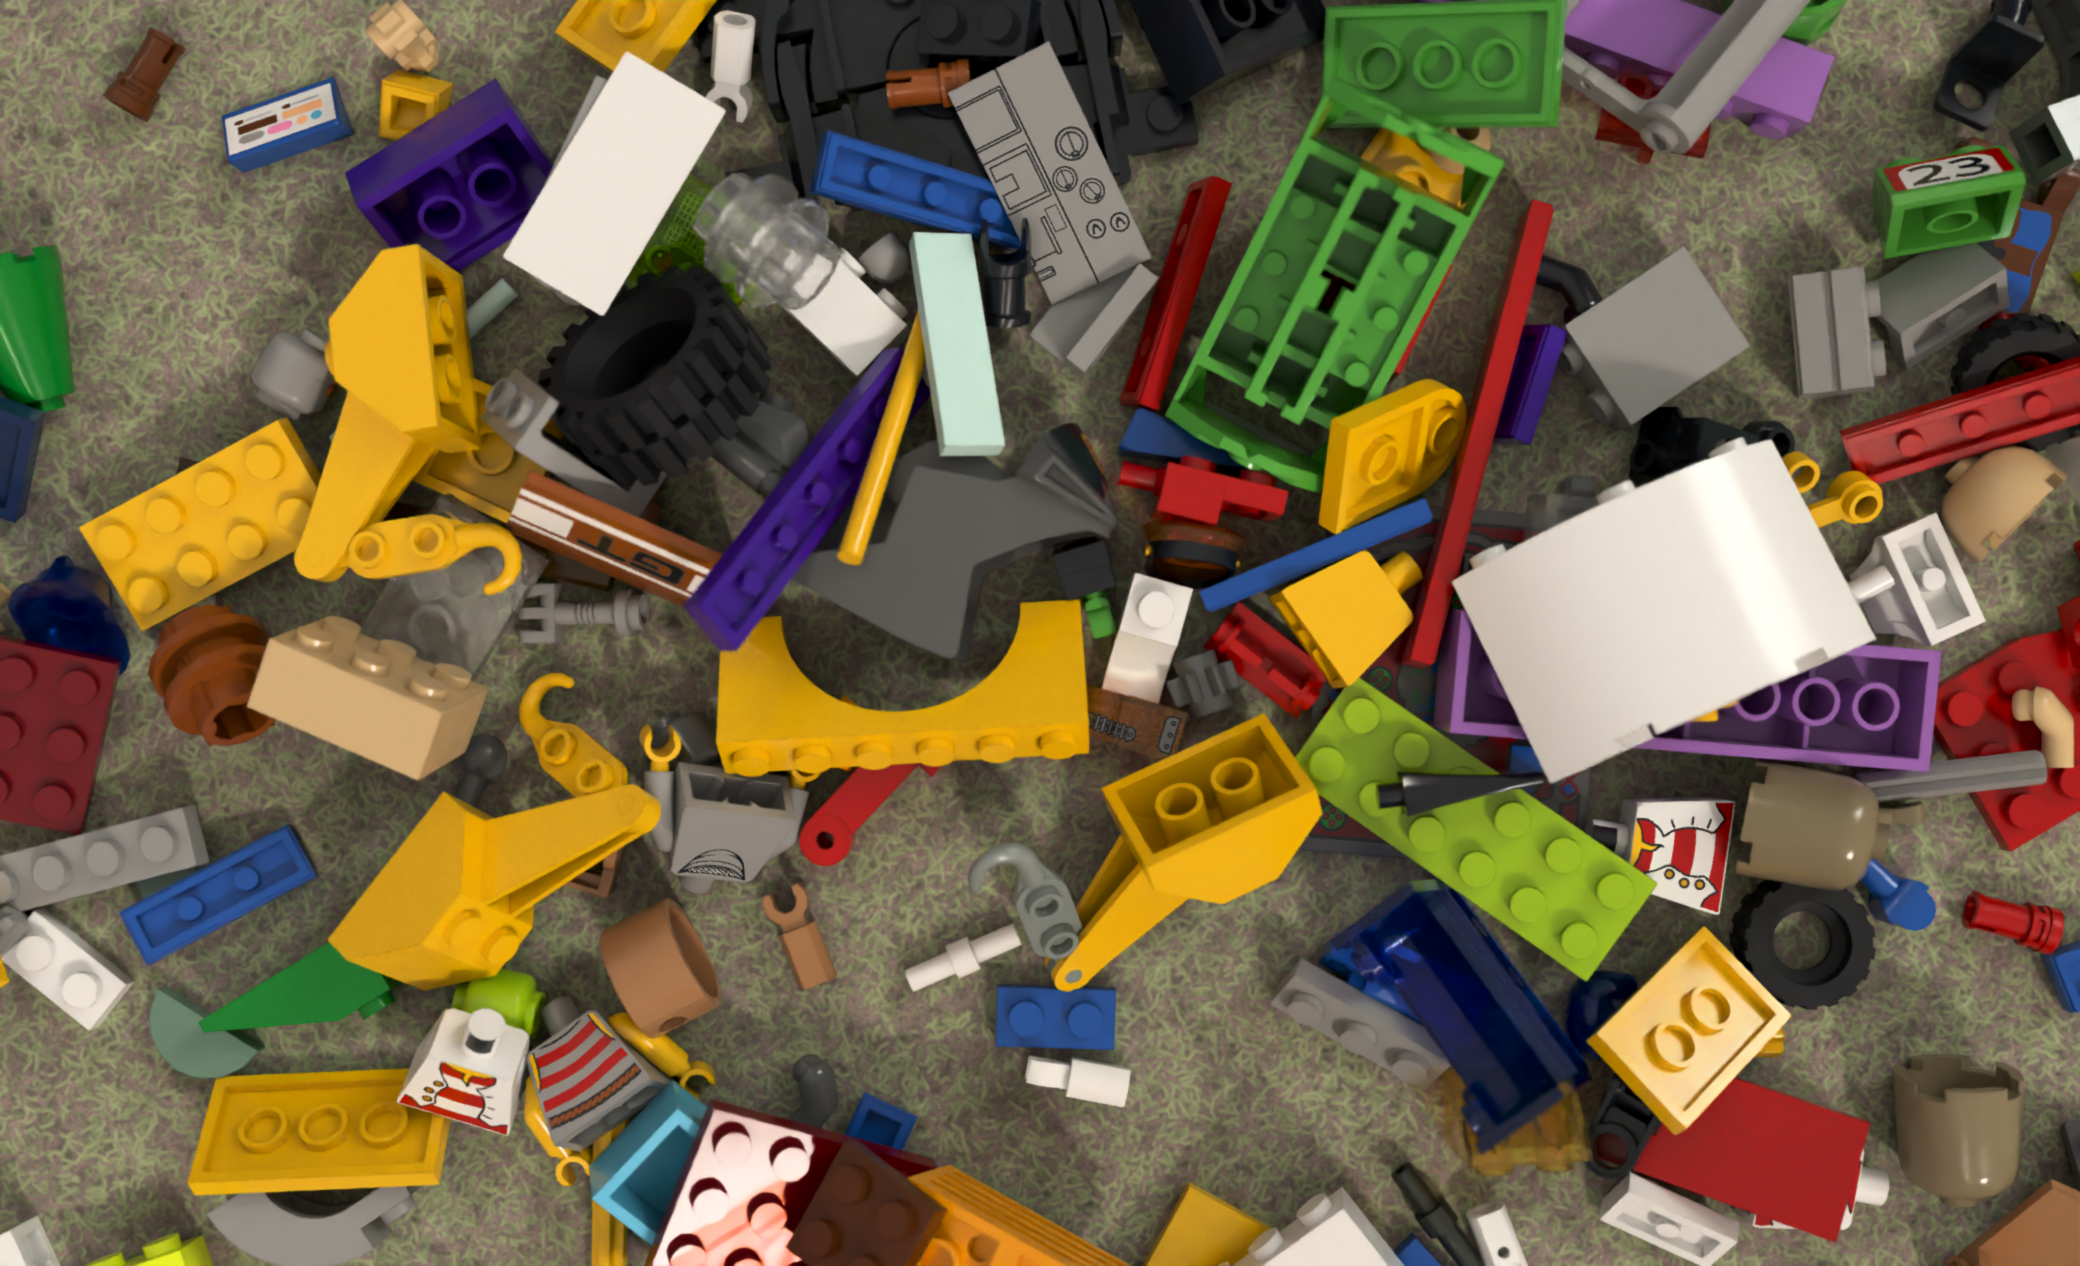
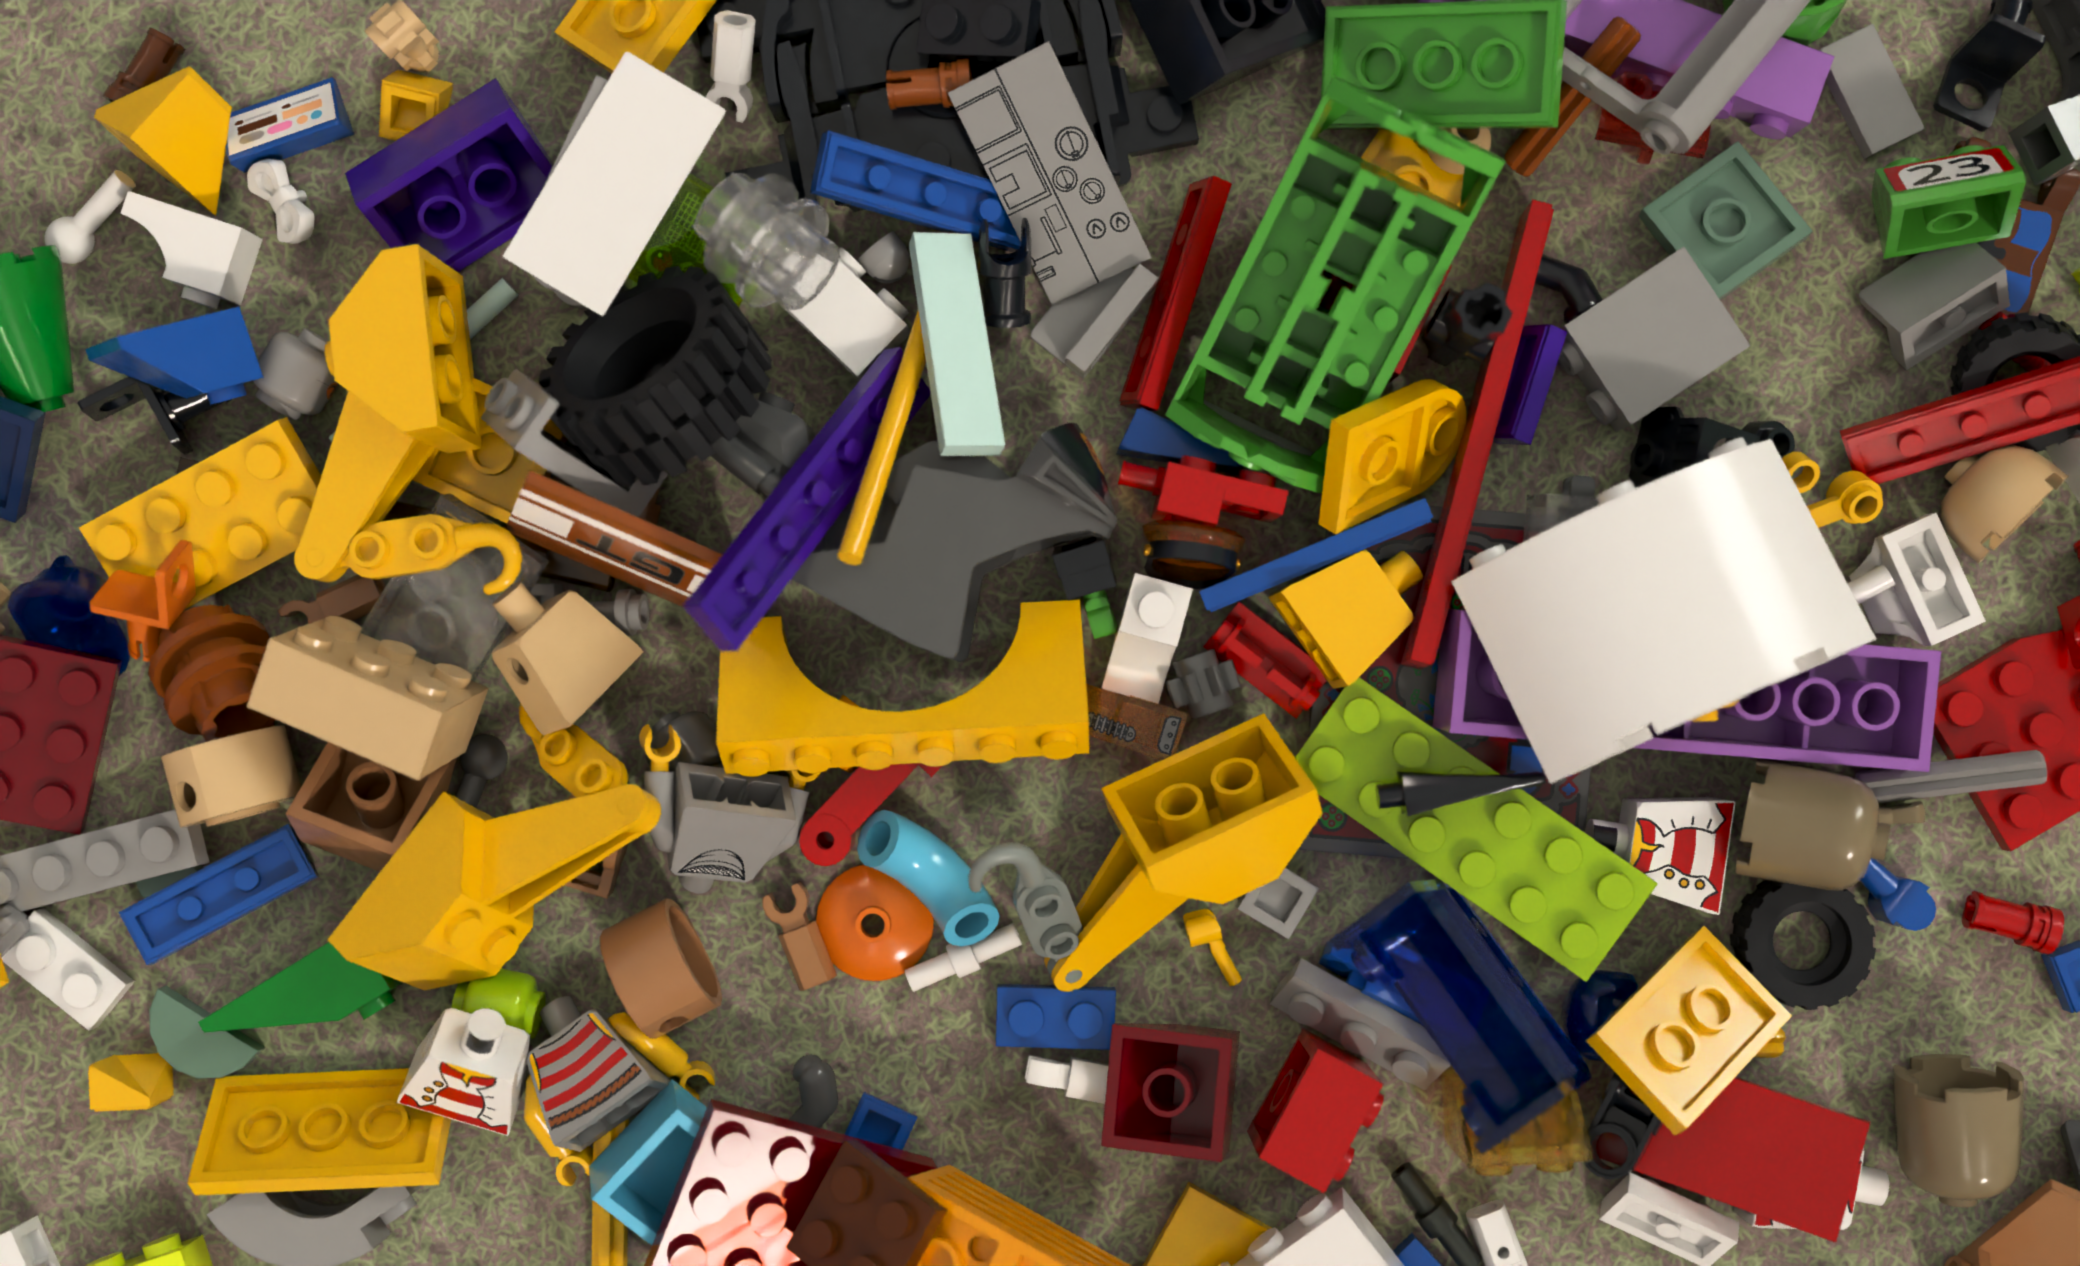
(76, 234): none -> white bar
(129, 1082): none -> yellow slope
(148, 601): none -> orange bracket
(168, 407): none -> black bracket
(176, 130): none -> yellow slope
(187, 356): none -> blue slope
(199, 252): none -> white arch
(232, 777): none -> tan piece
(271, 182): none -> white piece
(346, 599): none -> medium nougat bar
(362, 806): none -> medium nougat slope
(559, 655): none -> tan torso
(864, 955): none -> orange dish
(931, 873): none -> medium azure cylinder
(1171, 1090): none -> dark red slope
(1203, 929): none -> yellow hand
(1279, 902): none -> light grey plate
(1316, 1111): none -> red brick
(1466, 324): none -> black piece
(1605, 55): none -> dark orange axle
(1727, 220): none -> sand green plate
(1834, 332): light grey brick -> none
(1870, 92): none -> light grey tile
(2053, 721): tan arm -> none

